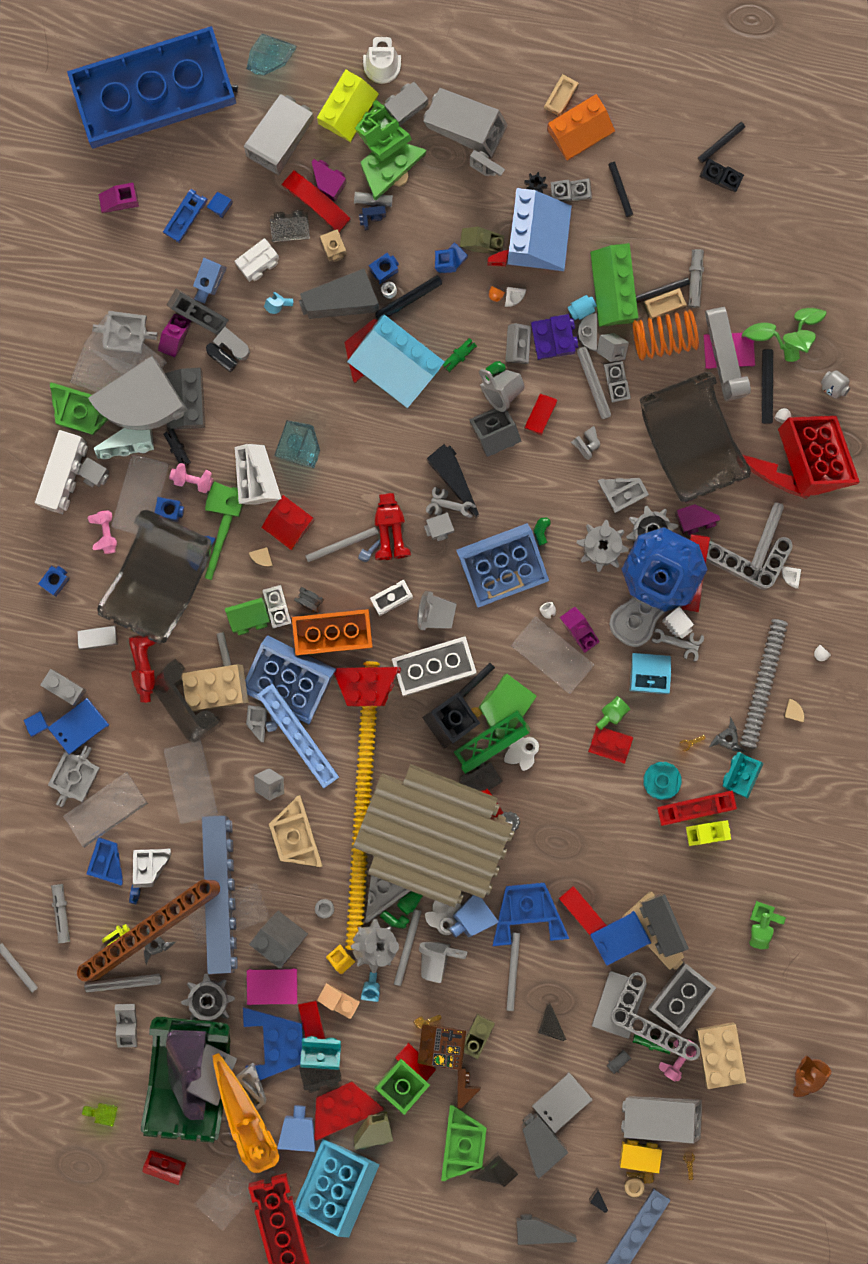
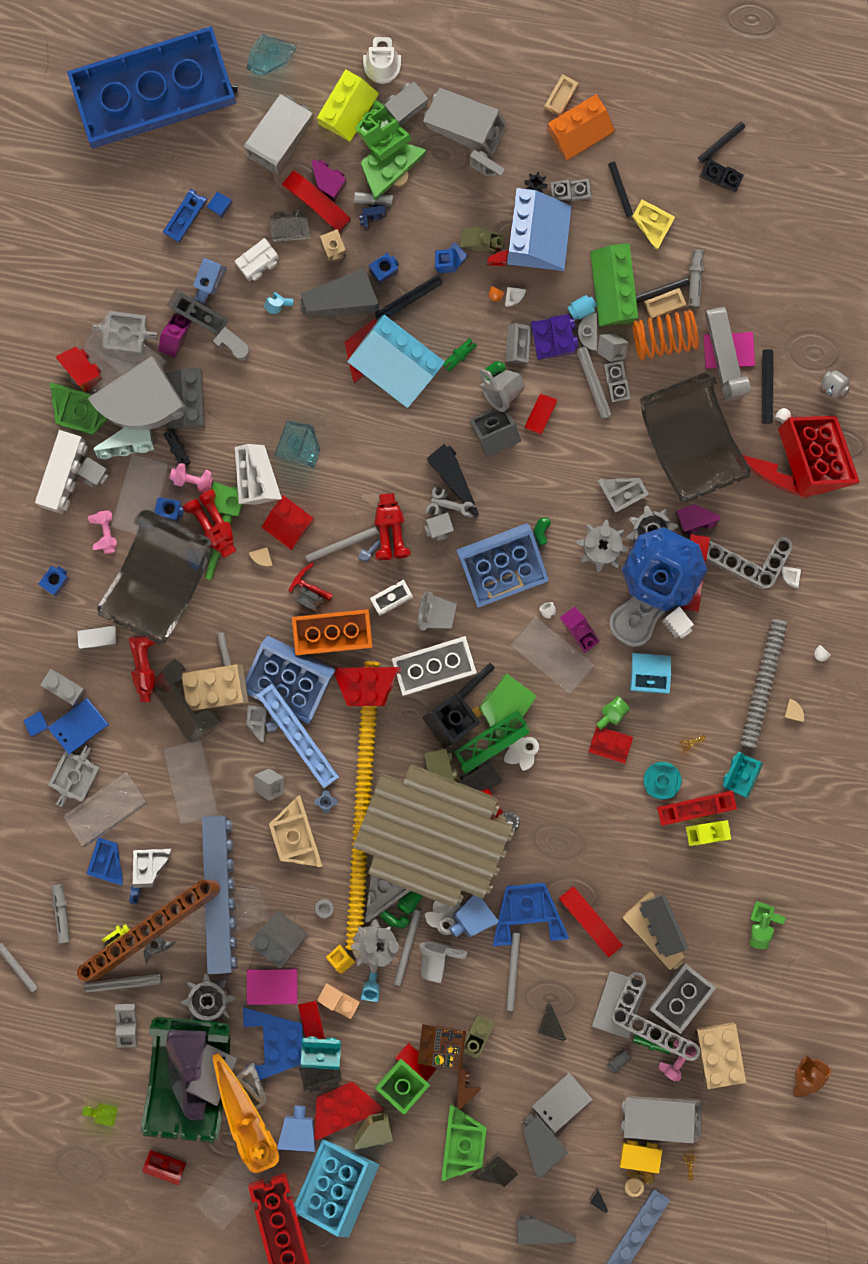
(79, 368): none -> red slope
(119, 198): magenta slope -> none
(220, 534): none -> red piece
(221, 357): black bar -> none
(248, 616): bright green slope -> none
(277, 606): white slope -> none
(297, 581): none -> red piece
(326, 796): none -> sand blue plate
(392, 287): white hinge -> none
(420, 1020): clear yellow hand -> none
(439, 763): none -> olive slope
(585, 450): light grey piece -> none
(620, 938): blue container -> none
(653, 222): none -> light yellow wing
(692, 646): light grey bar -> none
(730, 745): dark grey piece -> none
(767, 536): light grey axle -> none
(793, 341): bright green plant -> none

